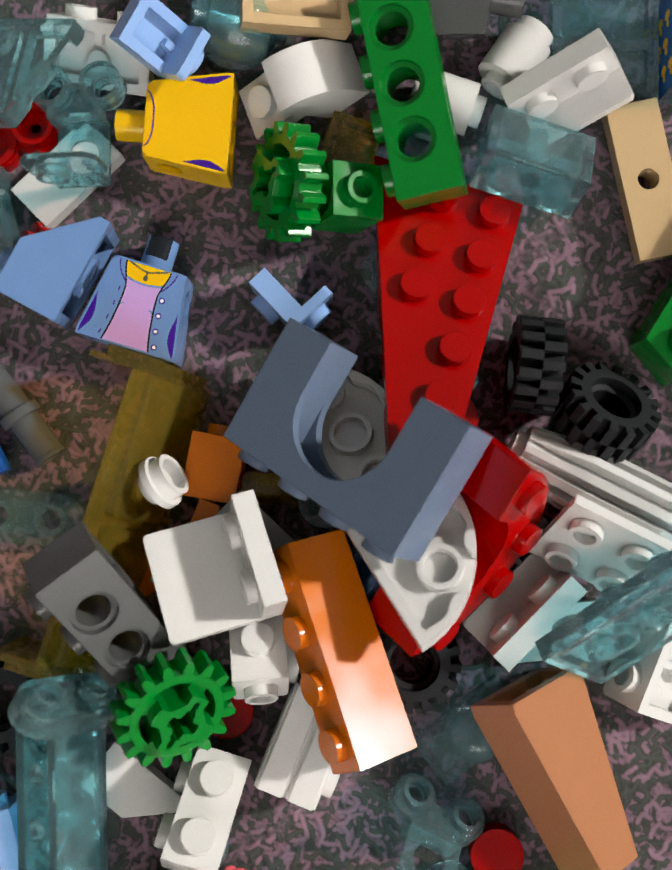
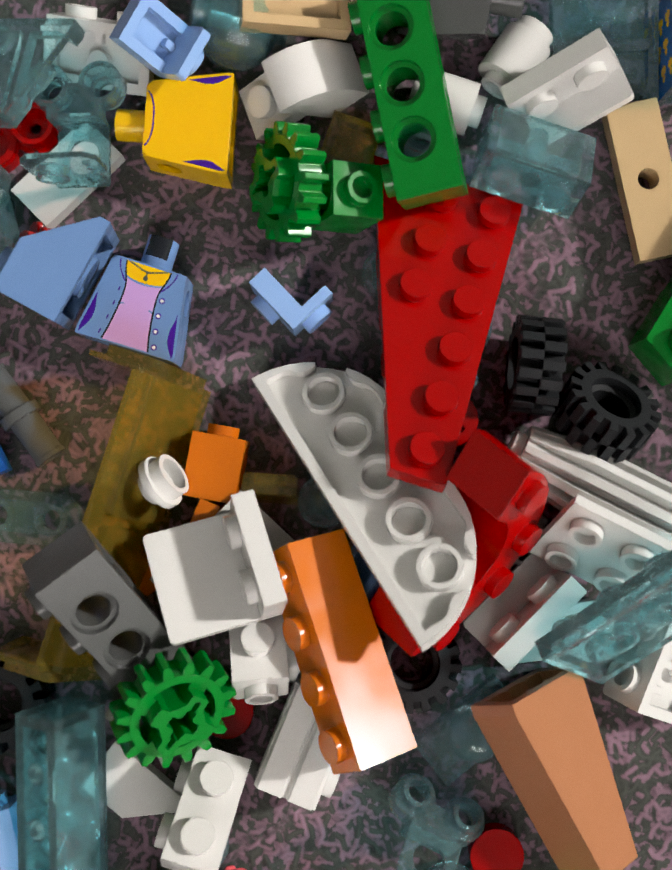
(61, 706): clear light blue plate -> none
(393, 504): sand blue arch -> none

